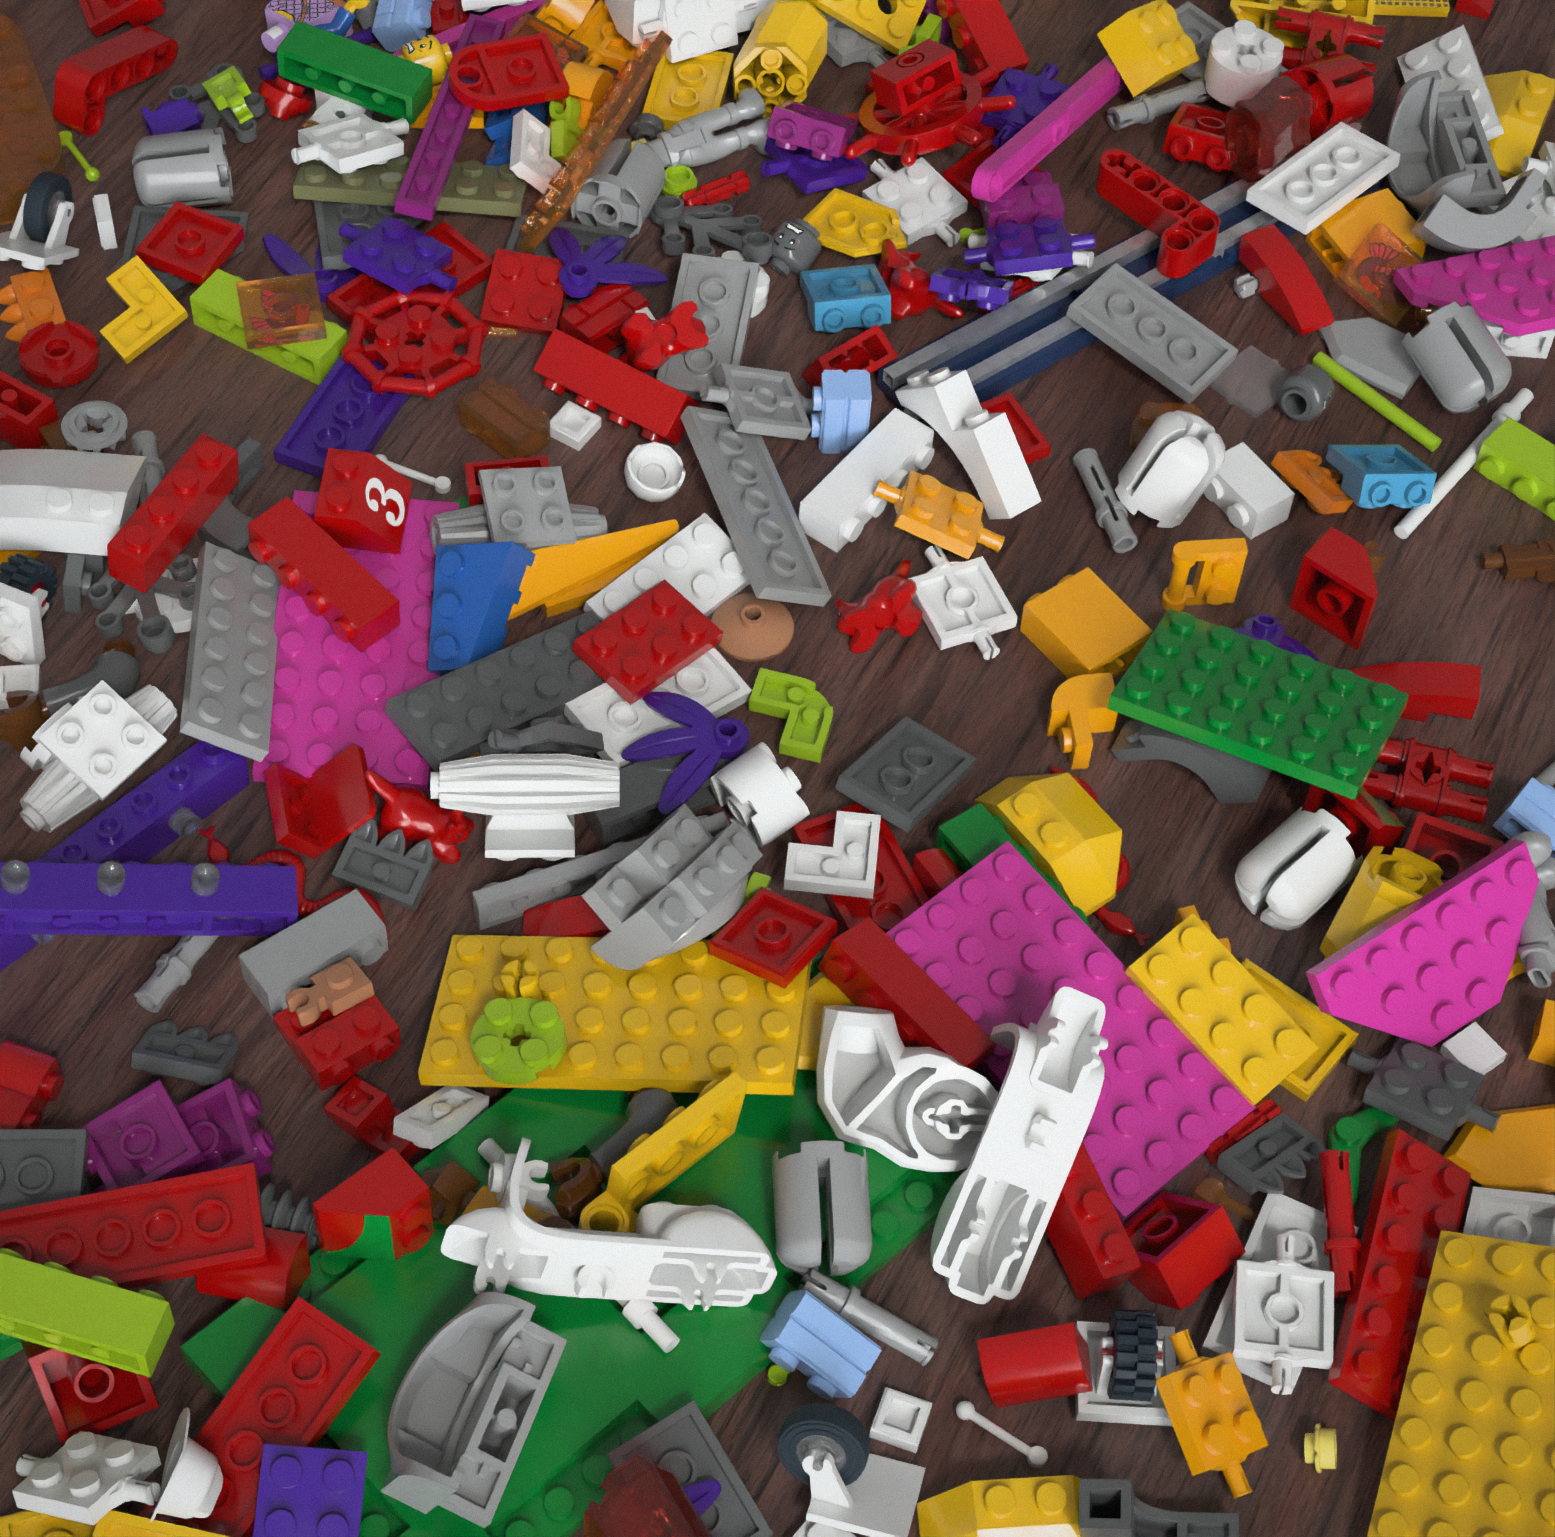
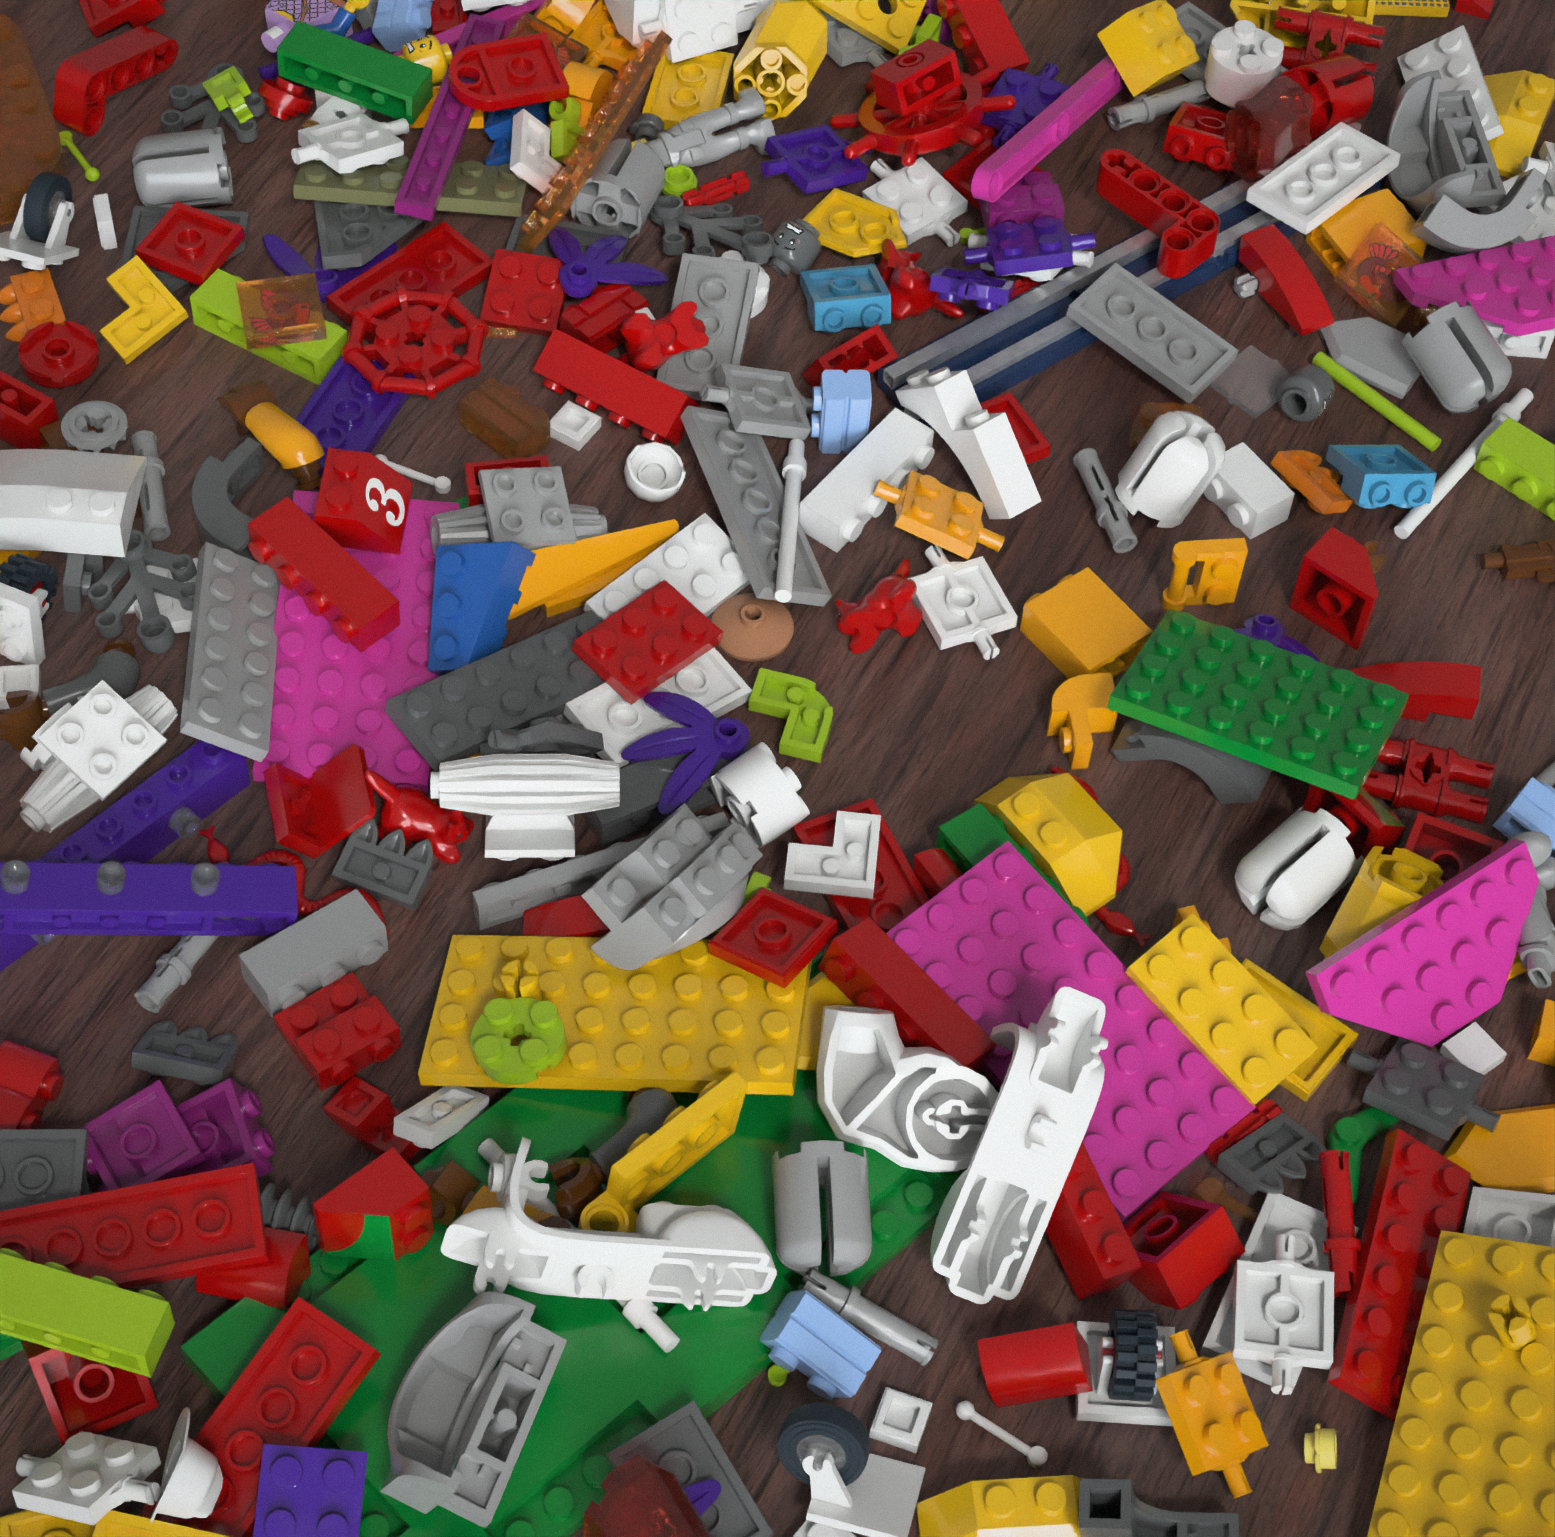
(172, 117): dark purple brick -> none
(173, 513): red brick -> none
(280, 434): none -> piece
(332, 989): nougat plate -> none
(398, 255): dark purple plate -> none
(794, 473): none -> white bar
(810, 128): magenta plate -> none
(906, 774): dark grey plate -> none

